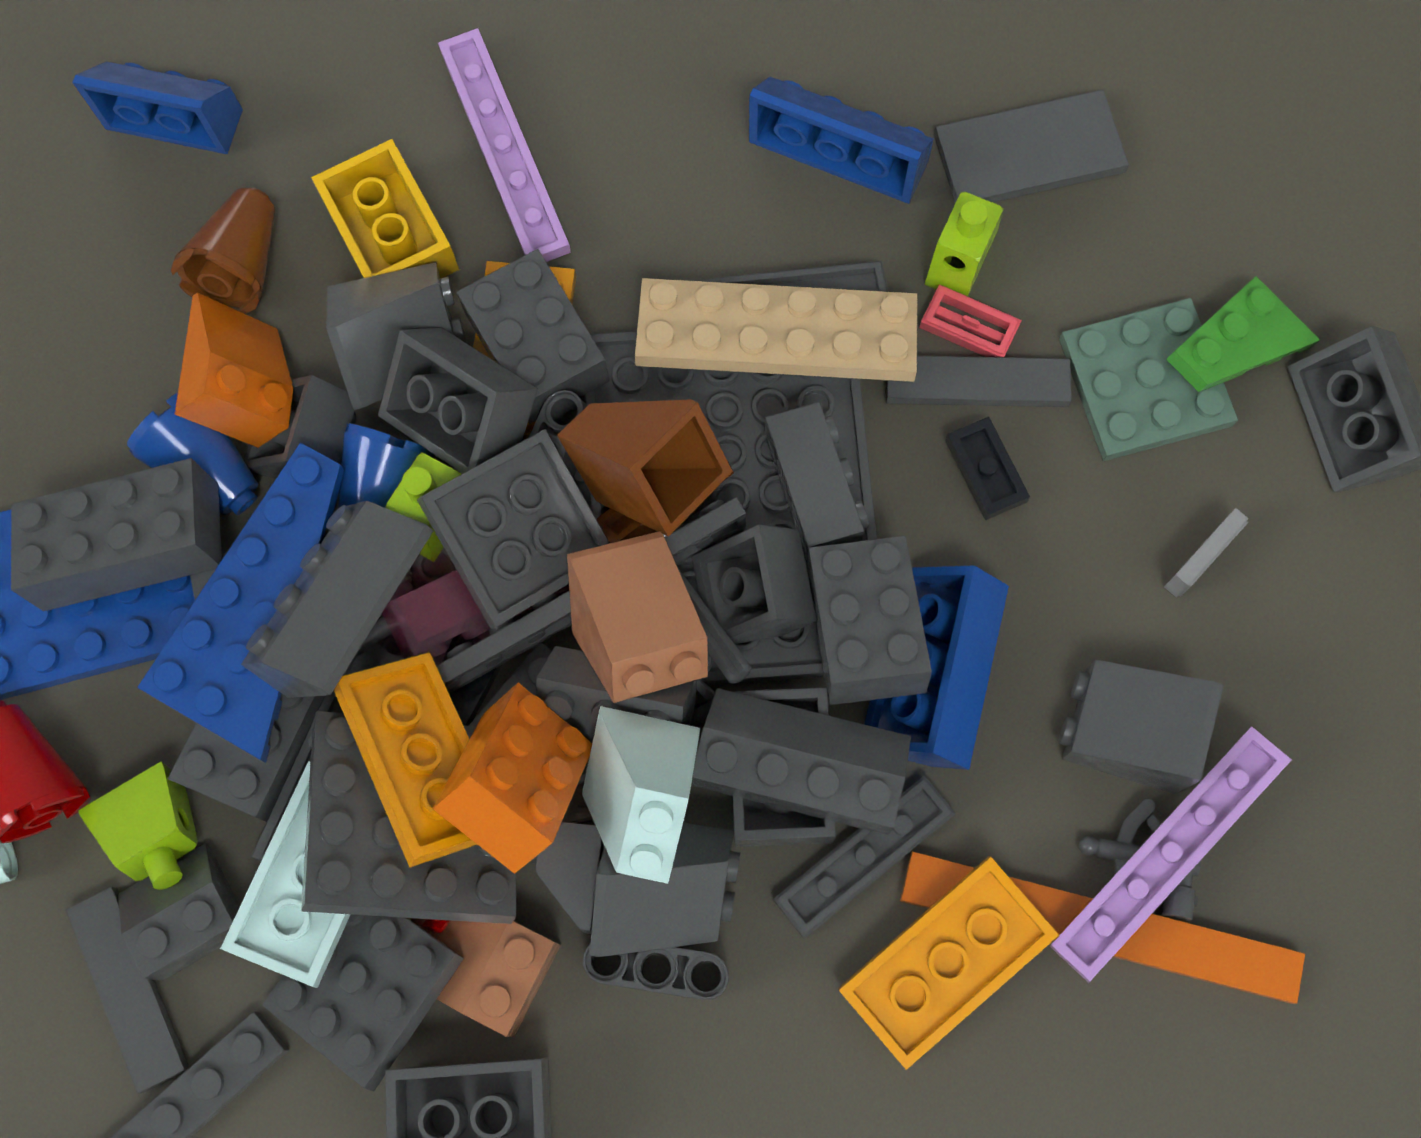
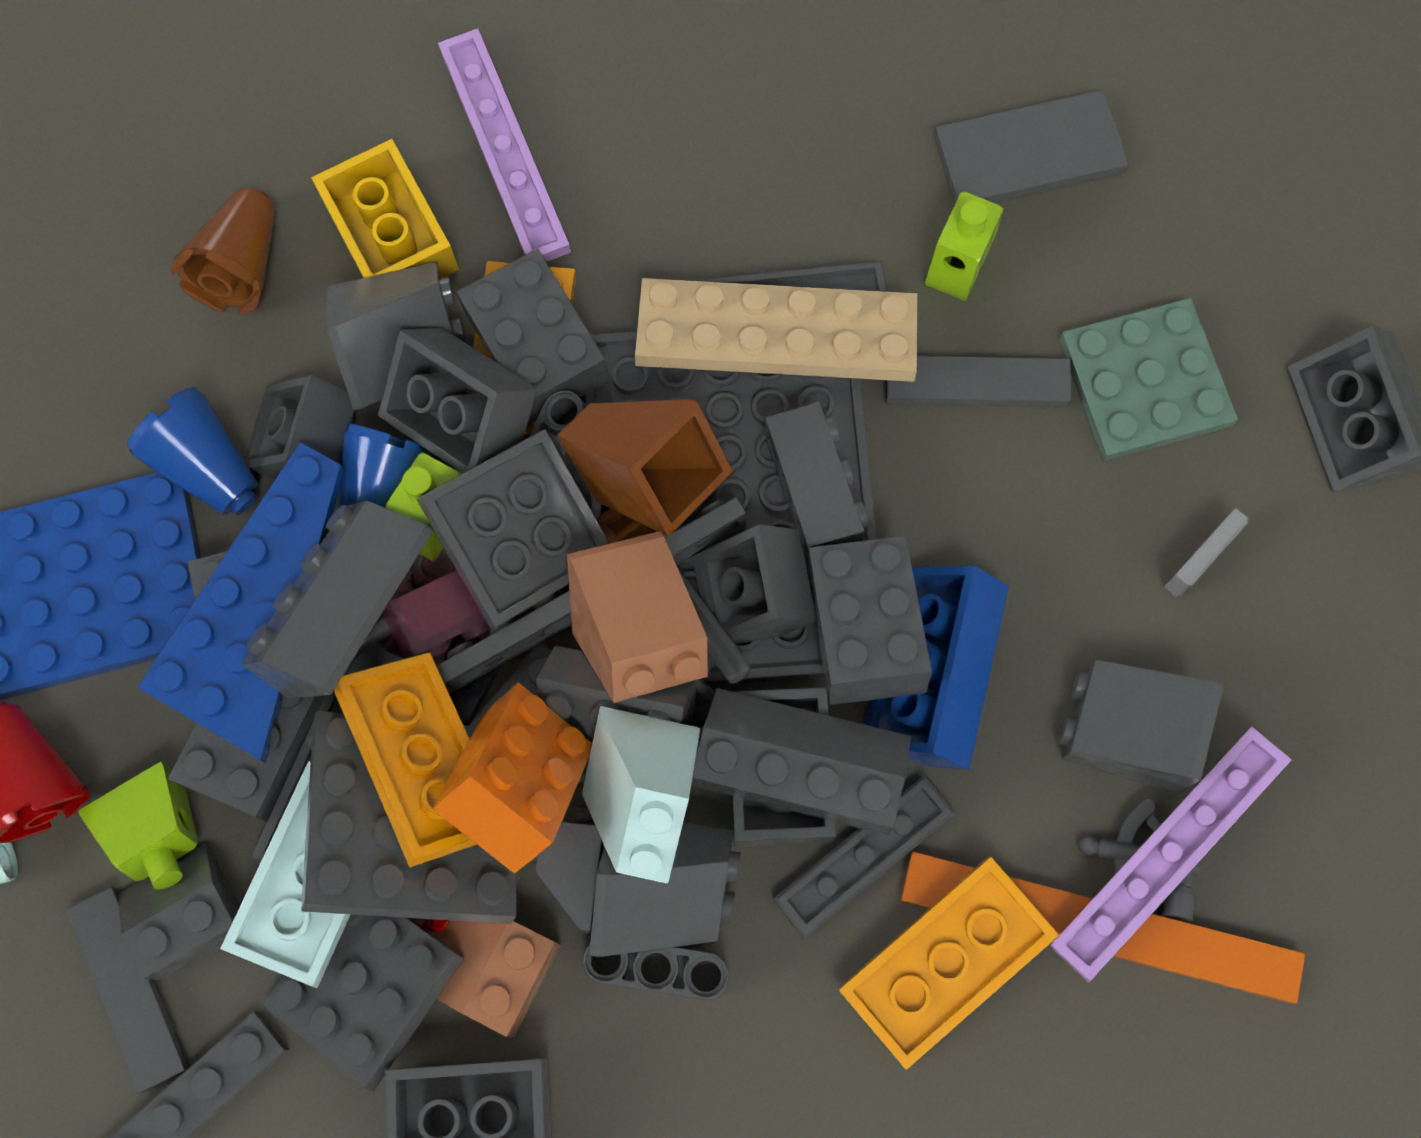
(115, 535): dark grey brick -> none
(161, 105): blue slope -> none
(233, 374): orange slope -> none
(838, 138): blue slope -> none
(964, 338): coral tile -> none
(987, 468): black plate -> none
(1241, 336): bright green wing -> none

